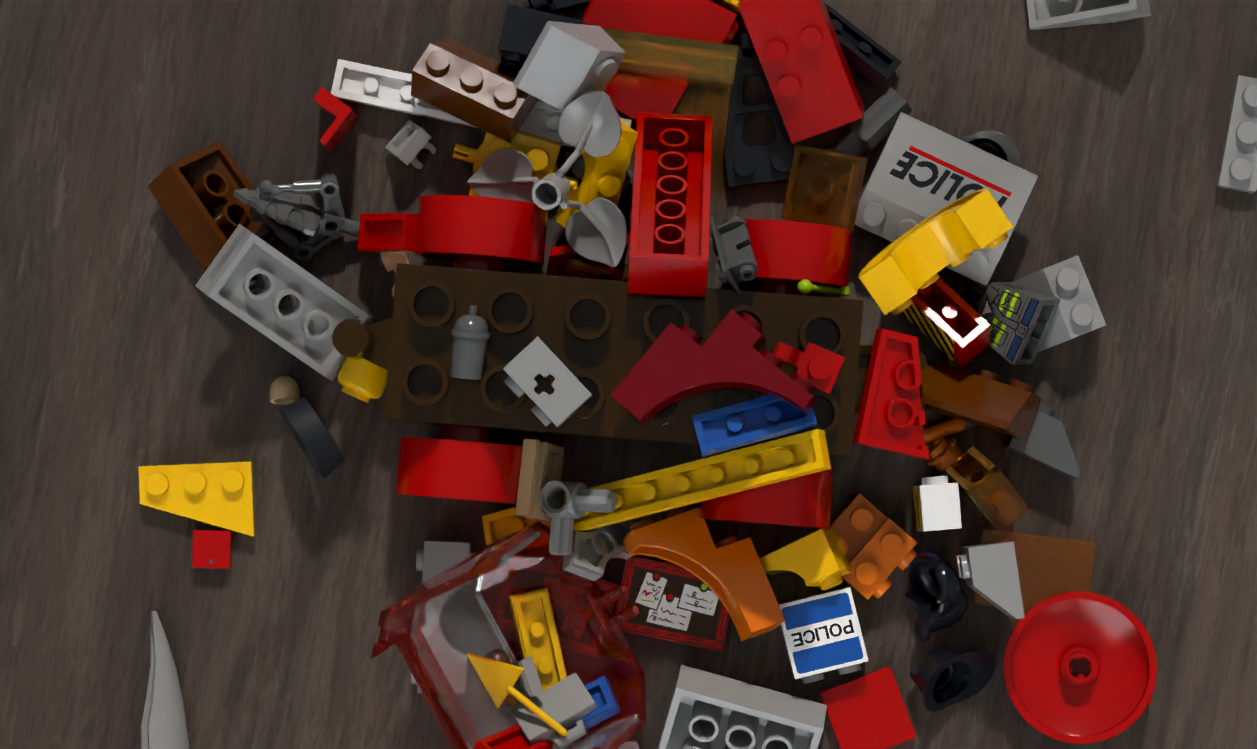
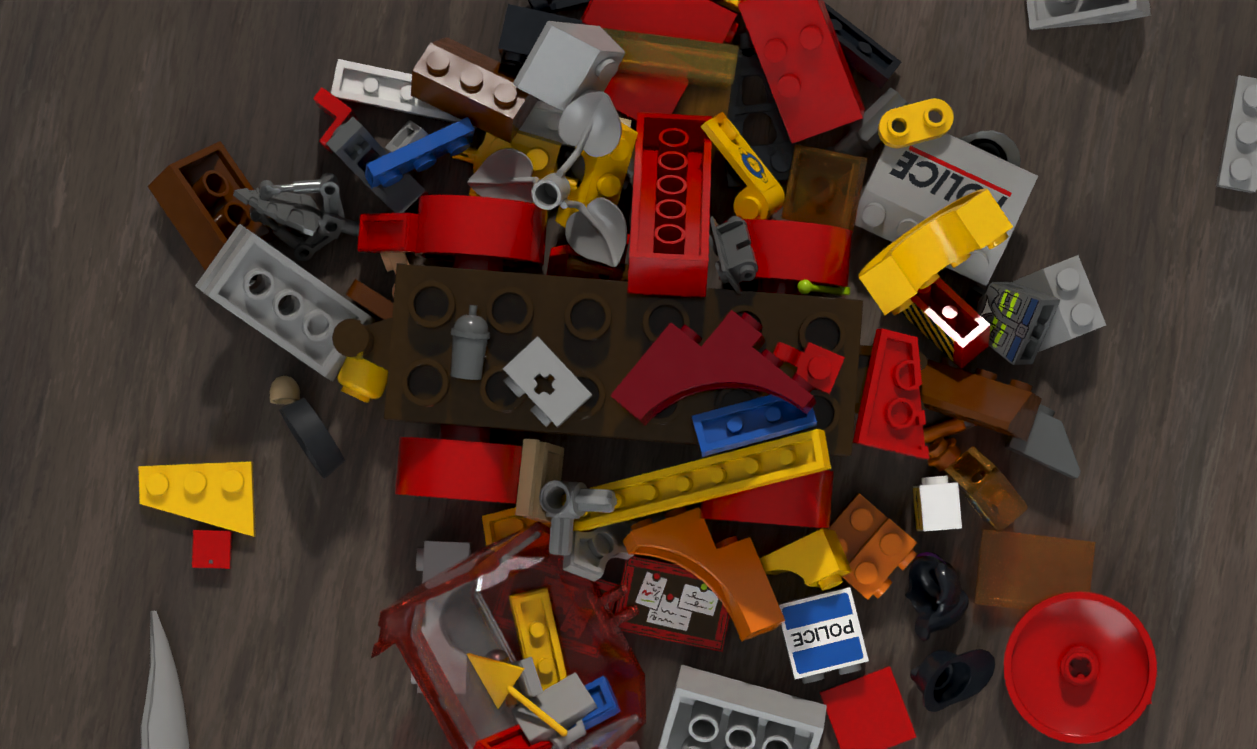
(356, 149): none -> dark grey arch
(370, 300): none -> reddish brown beam
(420, 154): none -> blue plate
(763, 193): none -> yellow door
(916, 122): none -> yellow plate
(993, 574): light grey slope -> none

